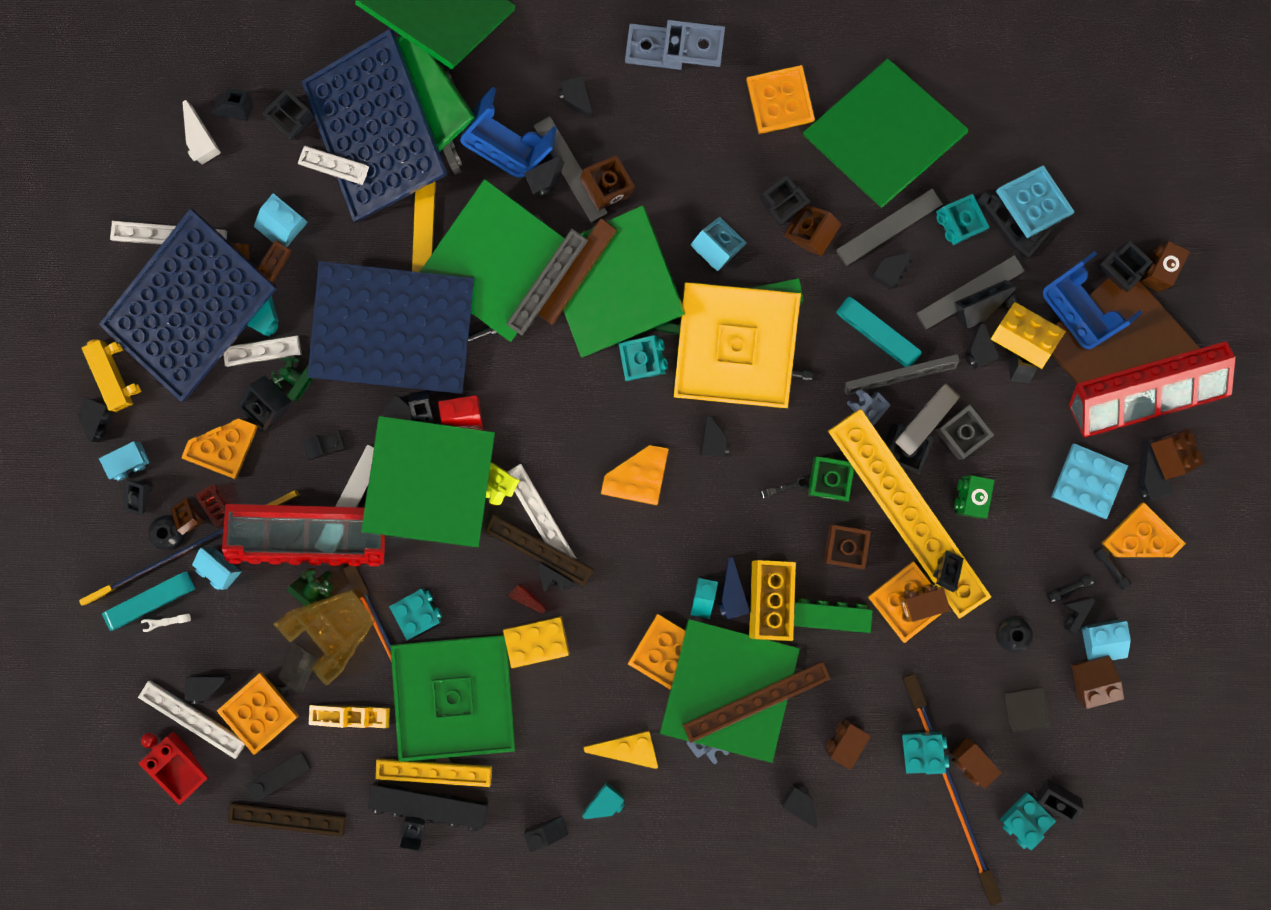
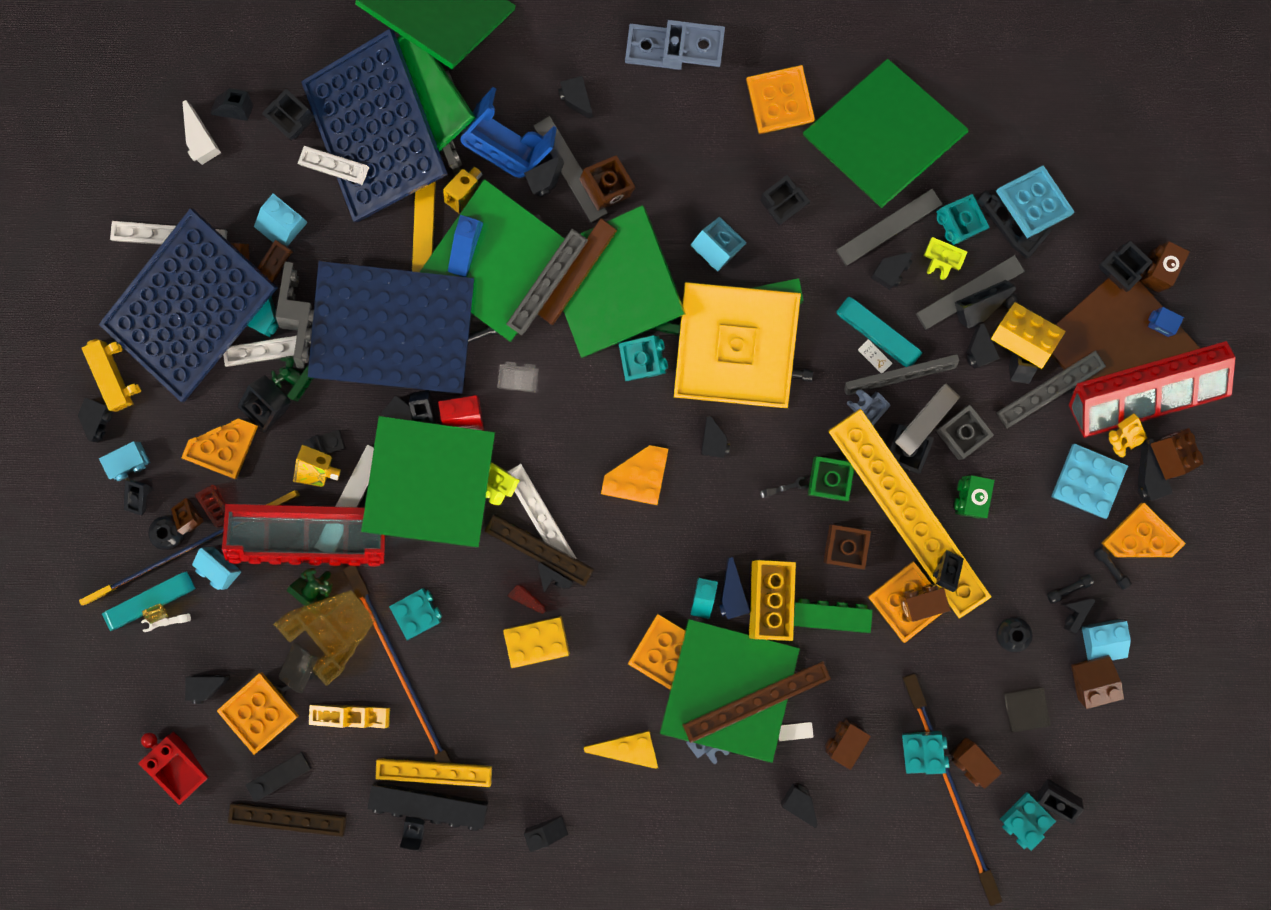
(155, 613): none -> clear yellow tile
(192, 719): white tile -> none
(295, 315): none -> dark grey bracket
(314, 467): none -> yellow torso
(452, 698): green tile -> none
(461, 189): none -> yellow torso
(464, 245): none -> blue slope
(518, 378): none -> clear brick
(605, 803): teal slope -> none
(796, 731): none -> white sticker
(813, 229): reddish brown slope -> none
(874, 356): none -> white sticker
(944, 257): none -> neon yellow plate
(1050, 389): none -> dark grey tile
(1078, 309): blue windscreen -> none
(1128, 435): none -> yellow plate
(1165, 321): none -> blue brick

